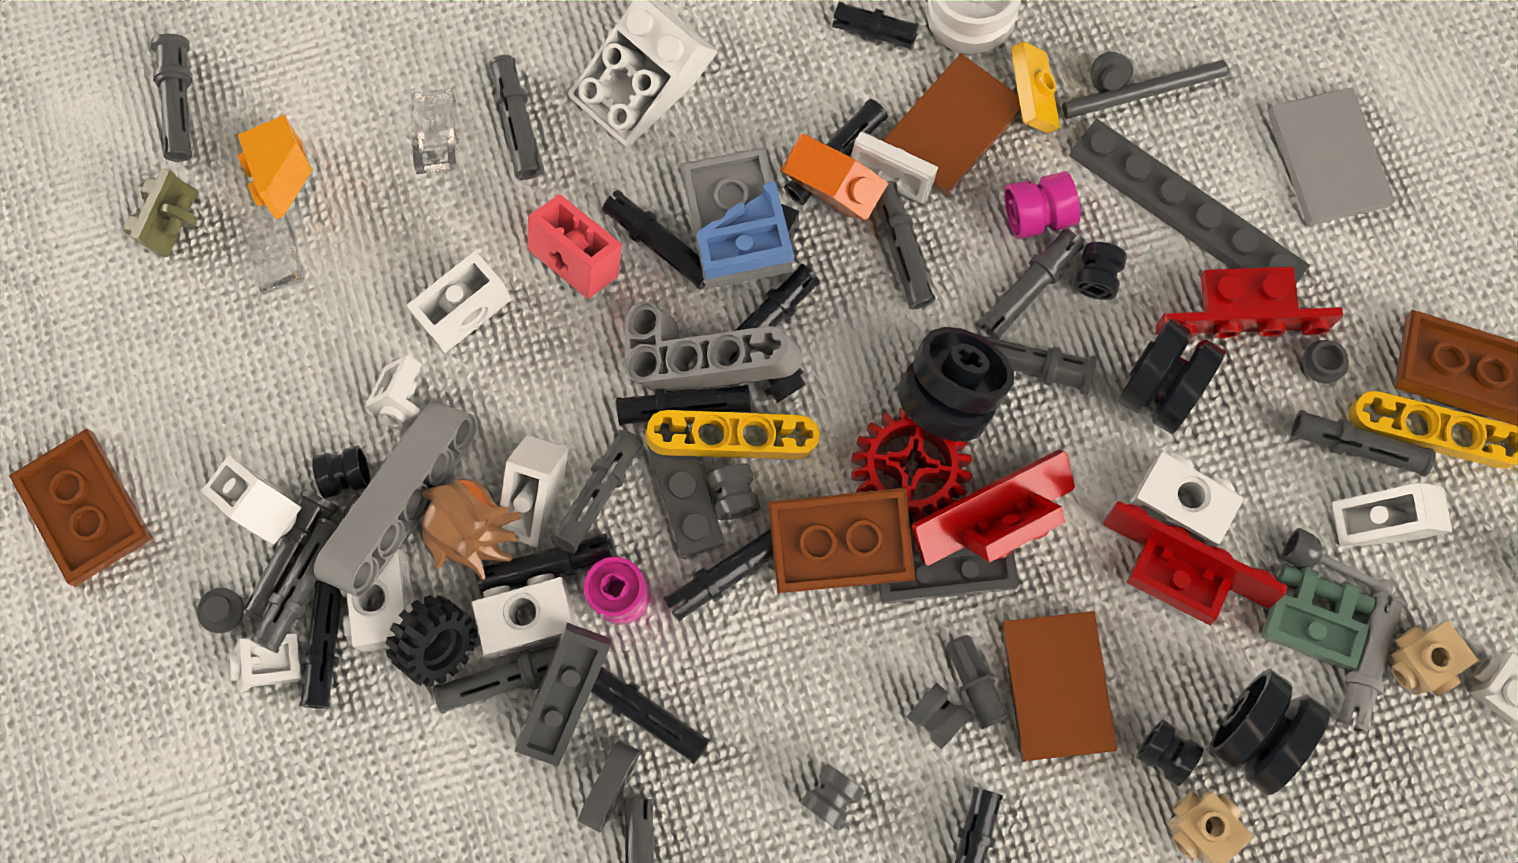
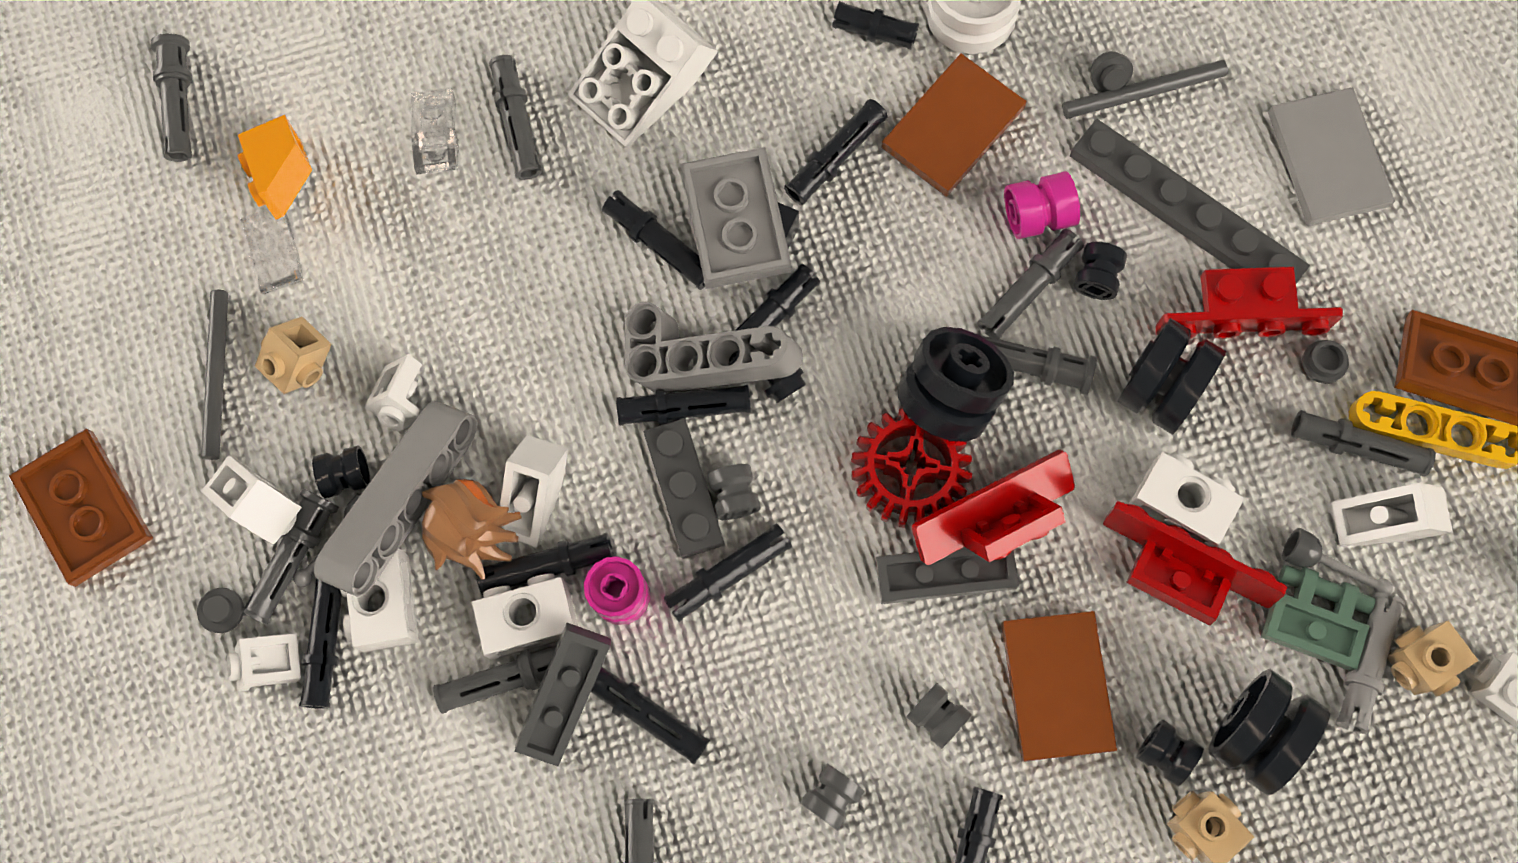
(163, 213): olive hips -> none
(214, 375): none -> dark grey bar
(293, 355): none -> tan brick
(294, 592): dark grey pin -> none
(409, 645): black tyre -> none
(459, 301): white brick -> none
(574, 246): coral brick -> none
(609, 786): dark grey beam -> none
(622, 450): dark grey pin -> none
(732, 428): yellow beam -> none
(746, 237): medium blue wing -> none
(834, 177): orange slope -> none
(841, 540): dark orange tile -> none
(896, 227): dark grey pin -> none
(911, 173): white plate -> none
(976, 681): dark grey axle -> none
(1035, 87): yellow plate -> none

